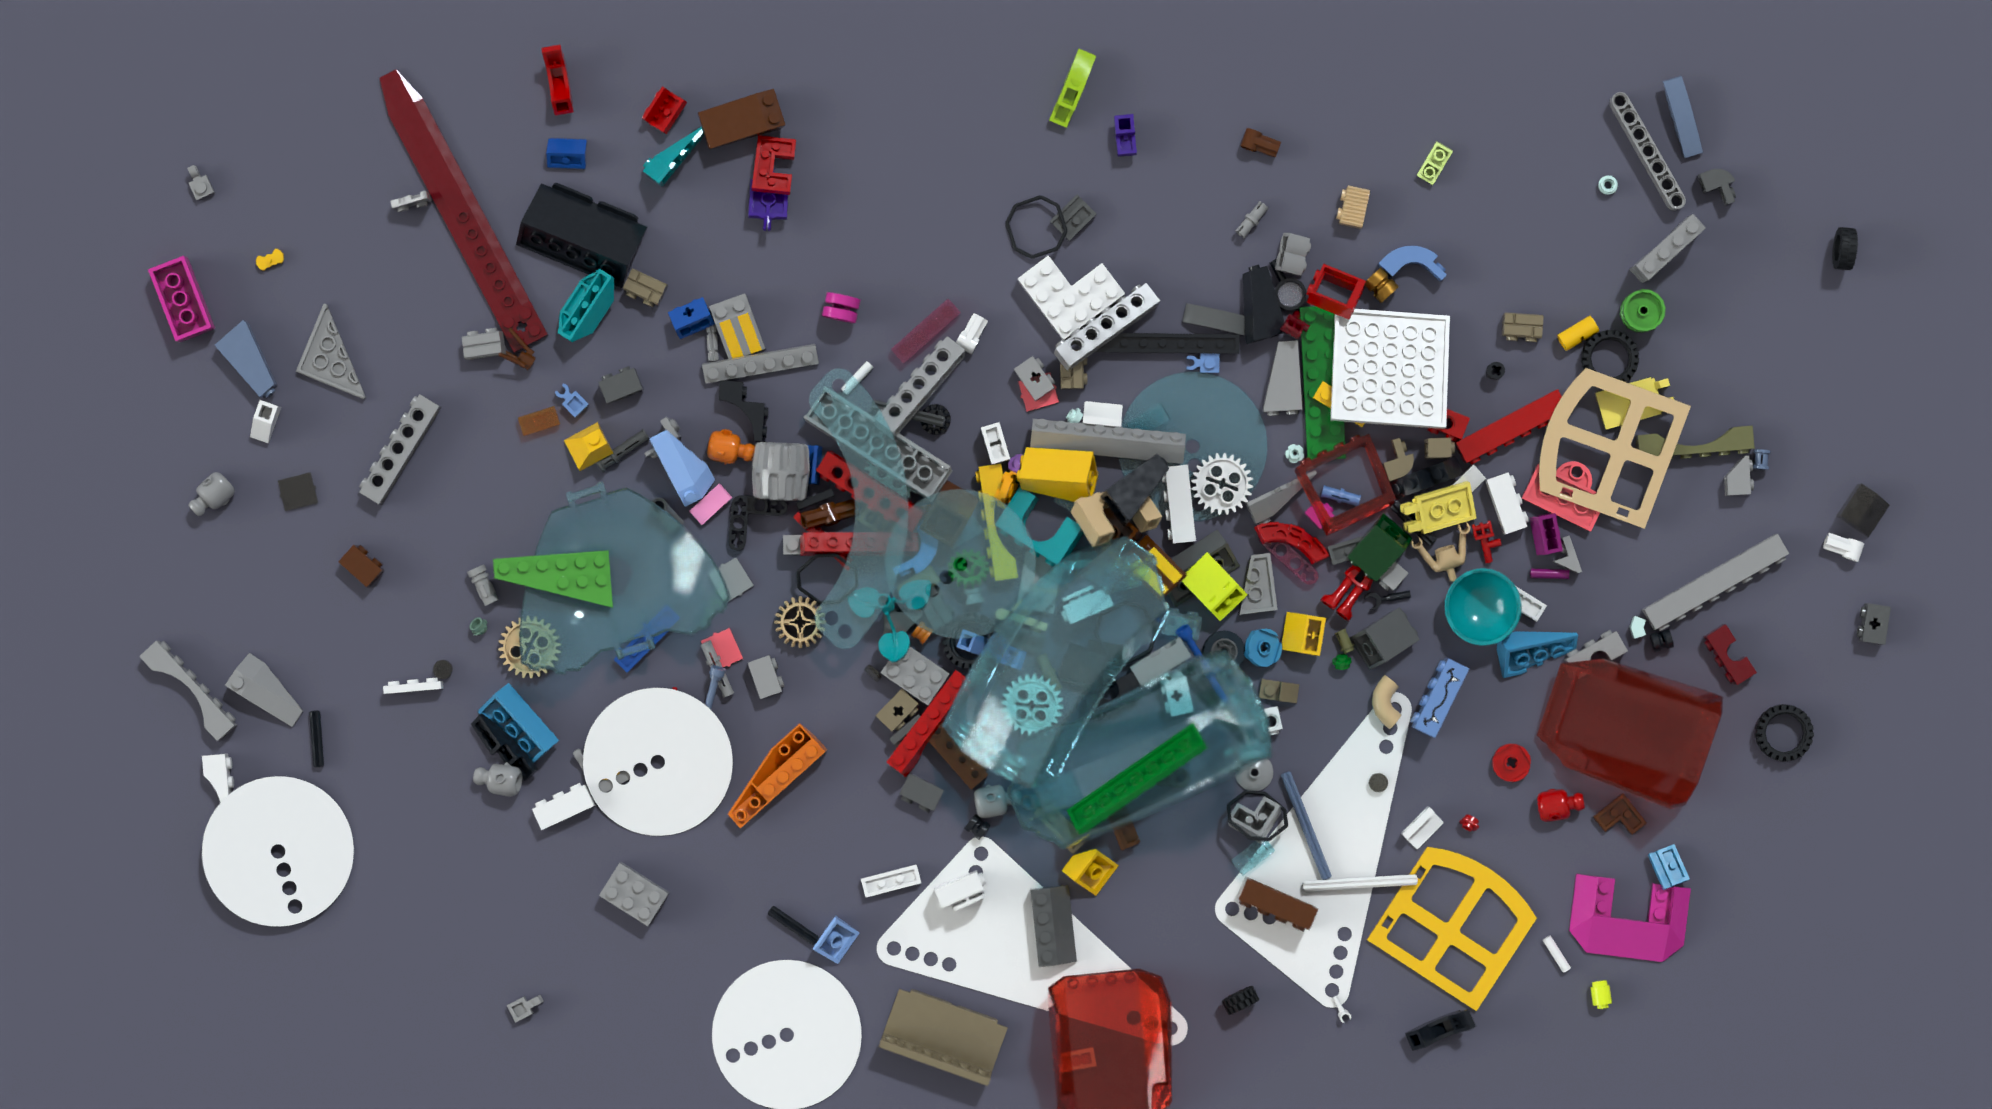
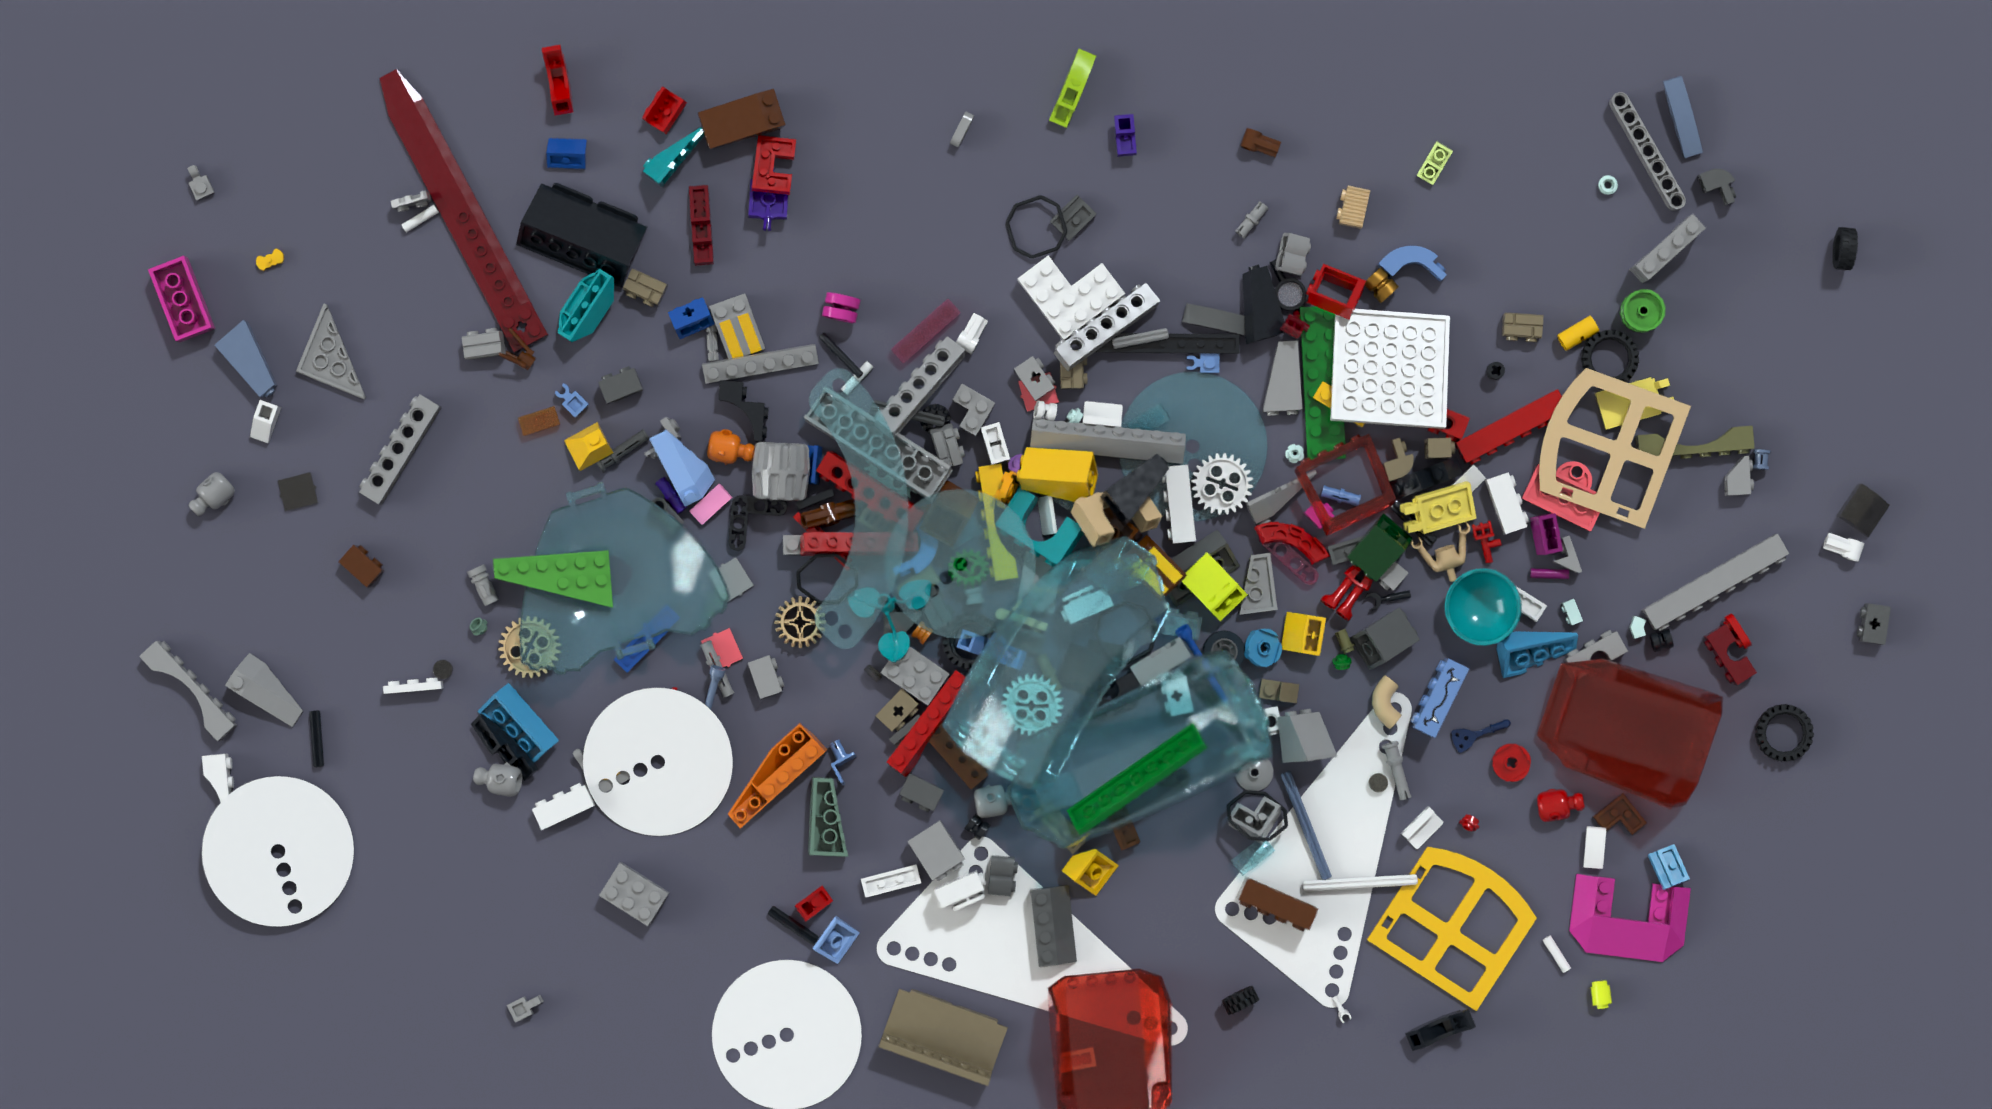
(420, 218): none -> white piece
(670, 495): none -> dark purple pin
(701, 225): none -> dark red slope
(813, 903): none -> red slope
(825, 824): none -> sand green wedge
(841, 355): none -> black piece
(841, 758): none -> medium blue bracket
(937, 851): none -> light grey brick
(946, 444): none -> light grey brick
(962, 129): none -> light grey beam
(977, 406): none -> light grey brick
(1001, 875): none -> dark grey brick
(1045, 411): none -> white wheel
(1047, 515): none -> white slope
(1140, 338): none -> light grey axle
(1304, 737): none -> light grey slope
(1395, 761): none -> light grey pin
(1473, 735): none -> dark blue piece
(1572, 612): none -> light aqua piece
(1594, 847): none -> white slope
(1741, 638): none -> red plate

